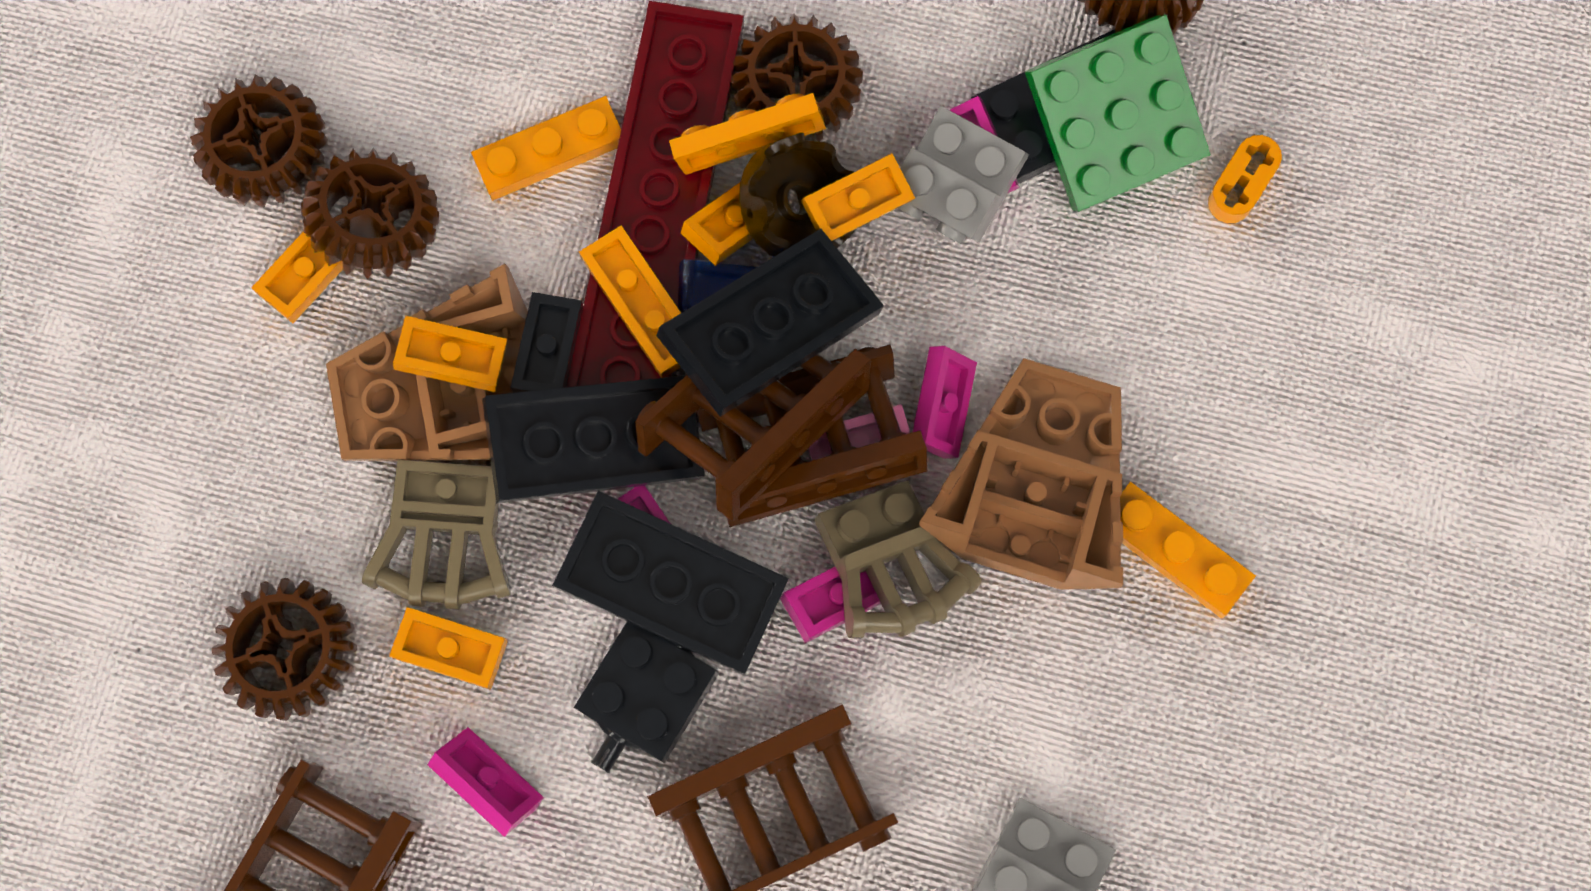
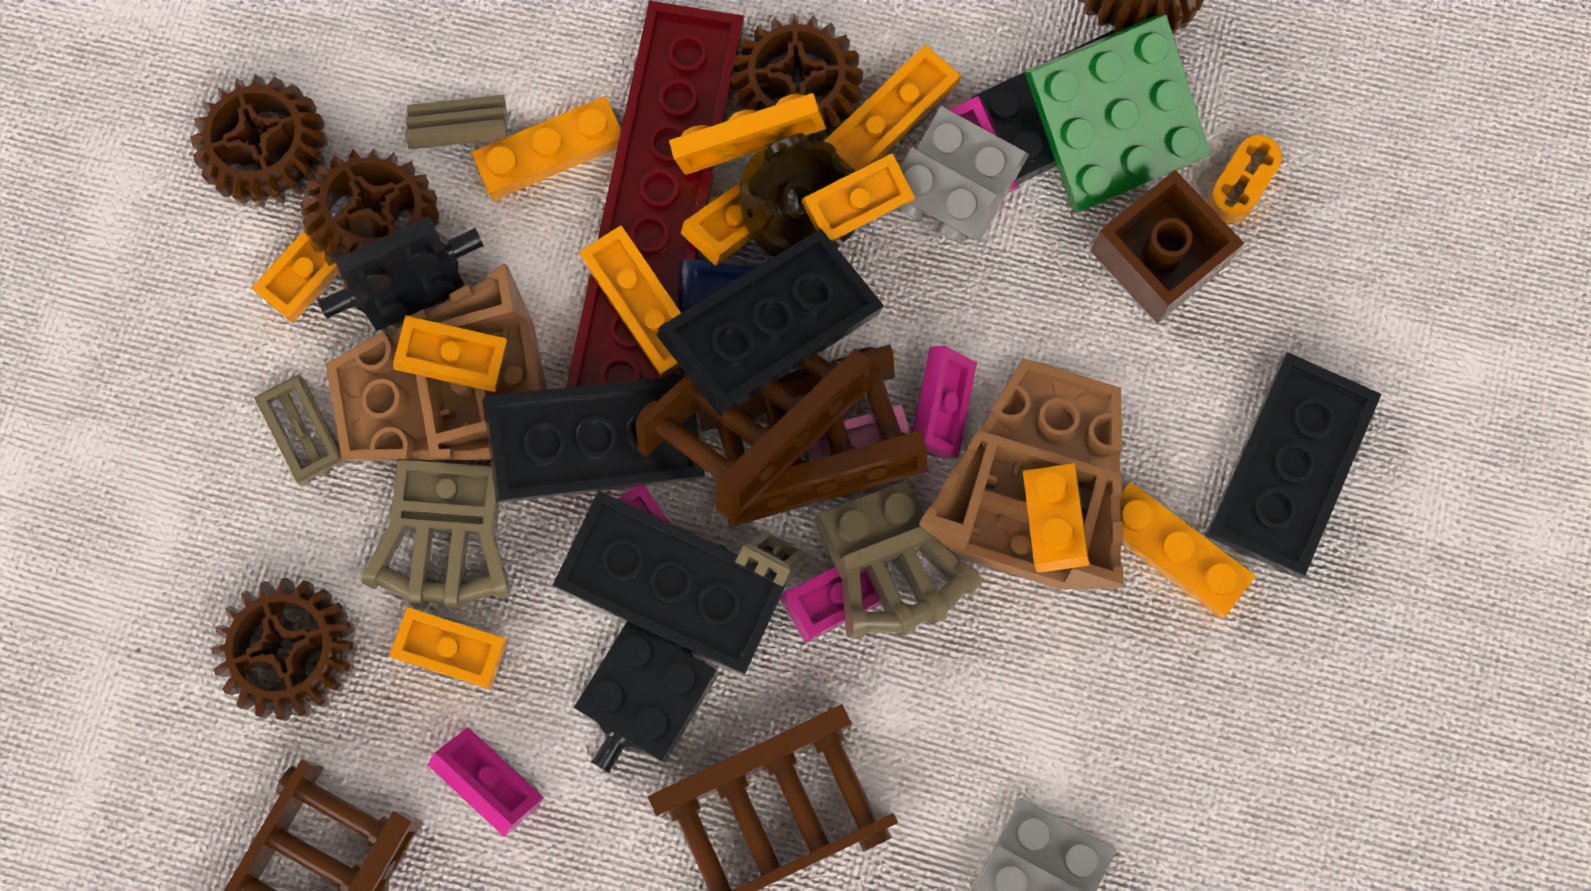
(318, 466): none -> dark tan tile
(400, 273): none -> black plate
(456, 122): none -> dark tan tile
(547, 343): black plate -> none
(767, 561): none -> dark tan tile
(893, 110): none -> light orange plate
(1055, 518): none -> light orange plate
(1166, 246): none -> reddish brown brick
(1293, 465): none -> black plate

